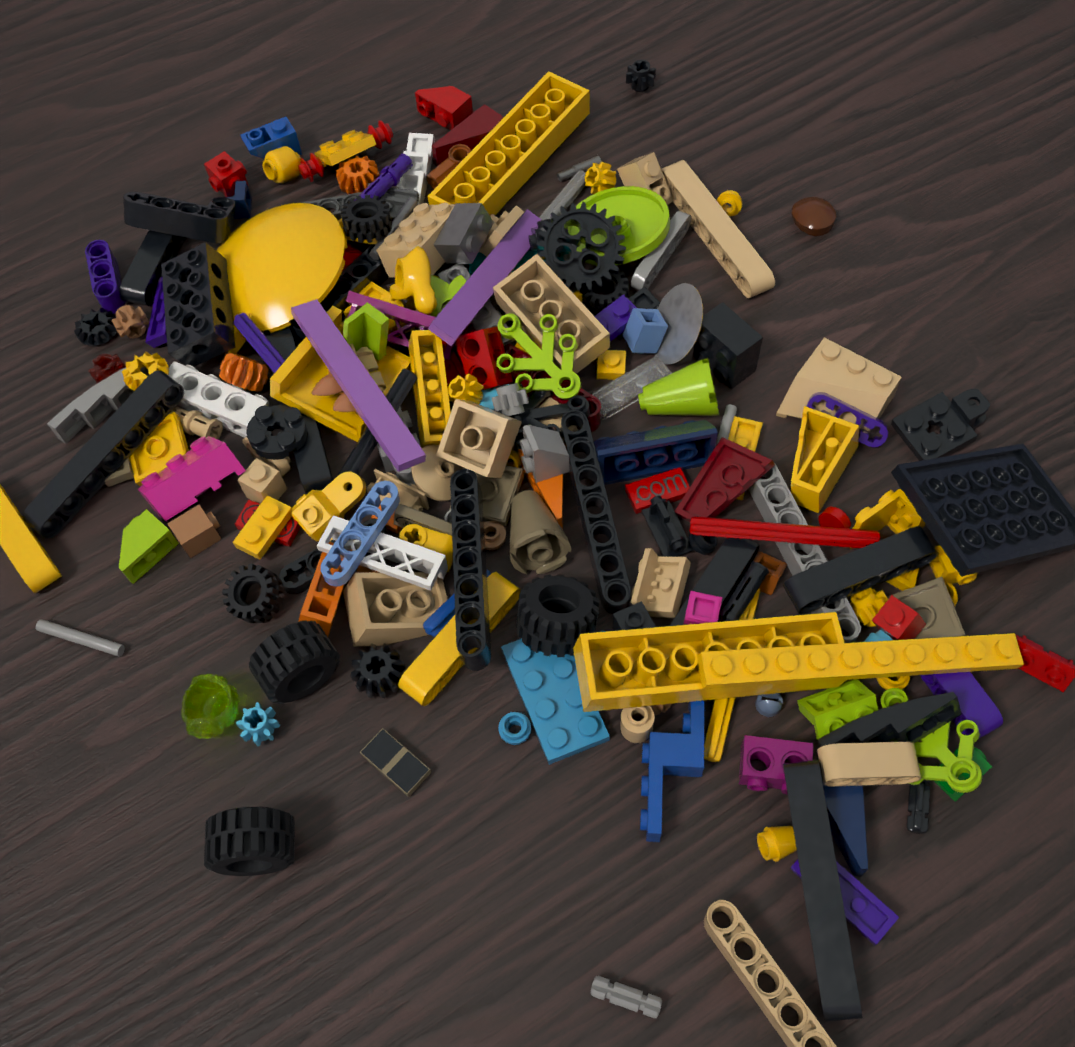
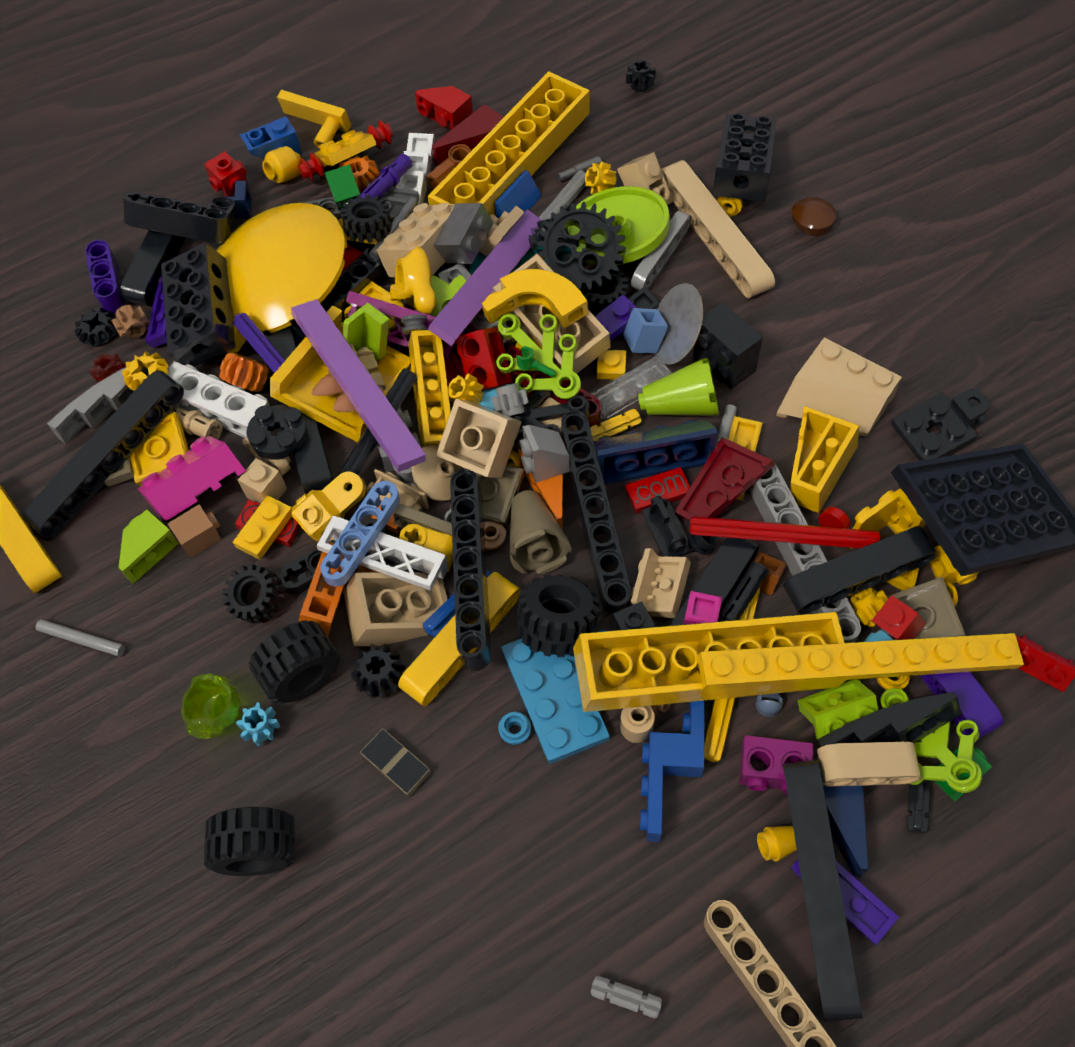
(329, 116): none -> yellow piece
(342, 185): none -> green brick
(413, 323): none -> dark grey bush
(520, 193): none -> blue slope
(528, 362): none -> green hand
(540, 289): none -> yellow arch
(616, 425): none -> yellow axle
(744, 157): none -> black brick
(870, 422): dark purple beam -> none

